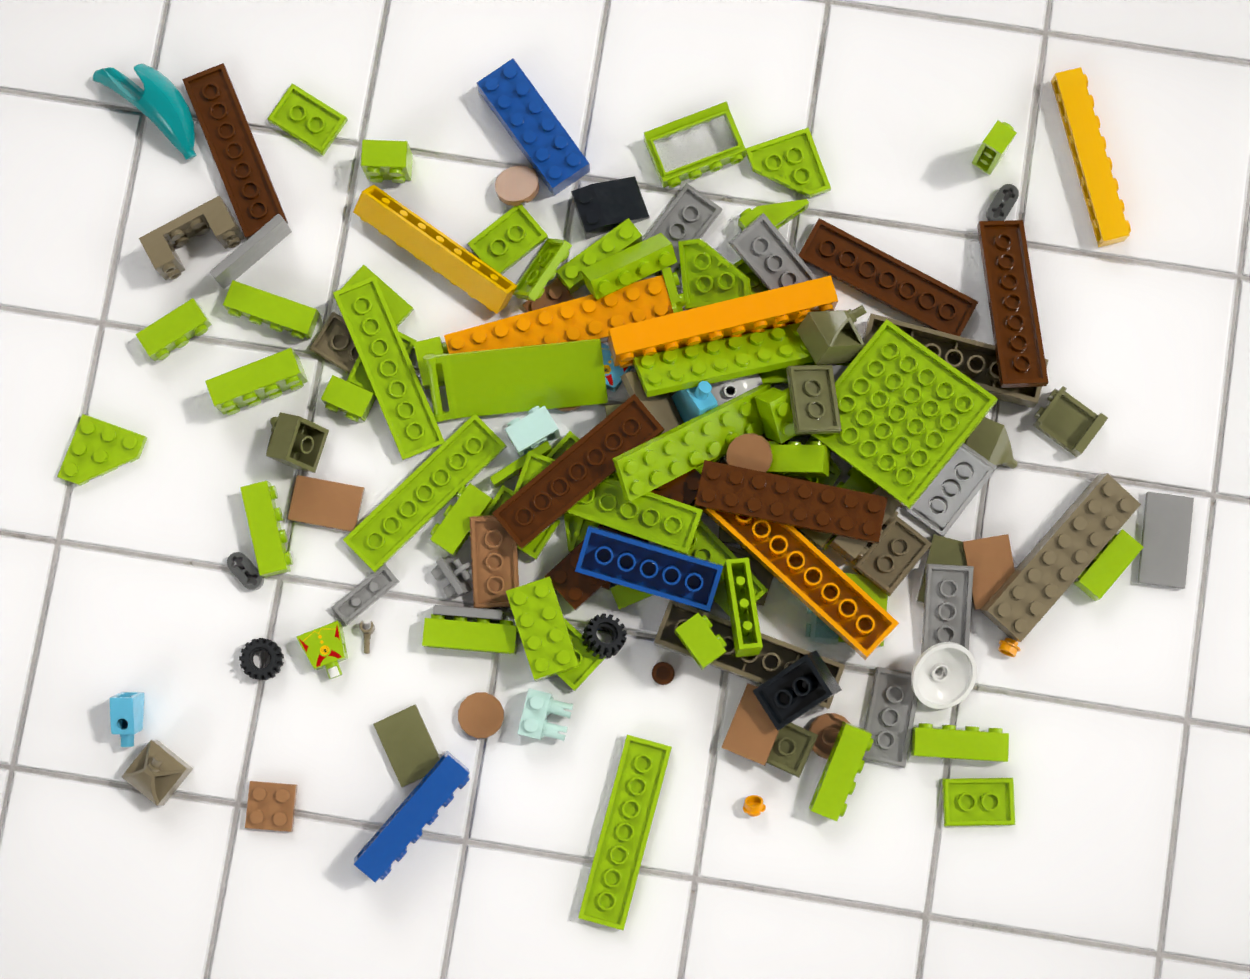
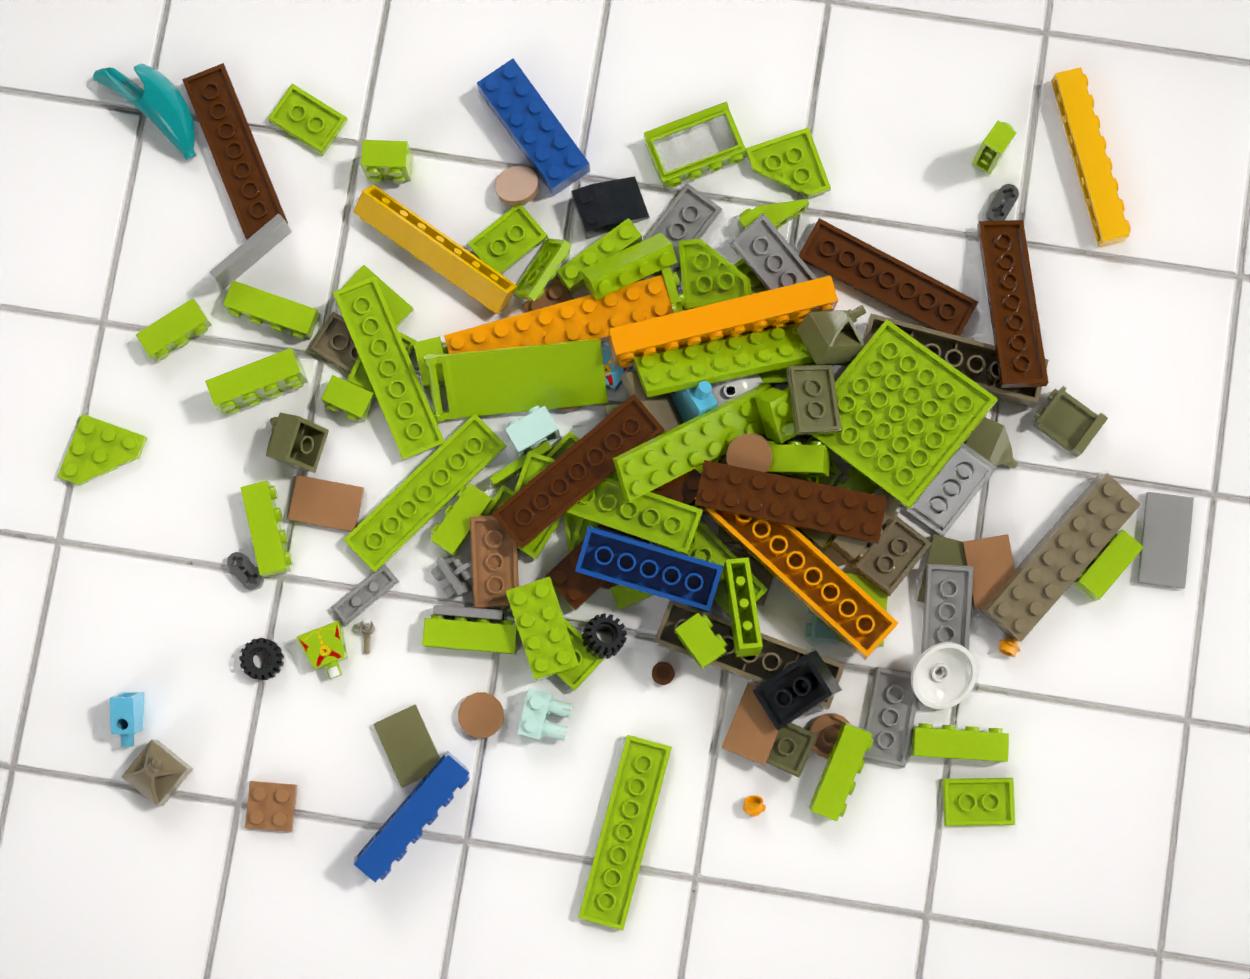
(161, 242): dark tan plate -> none

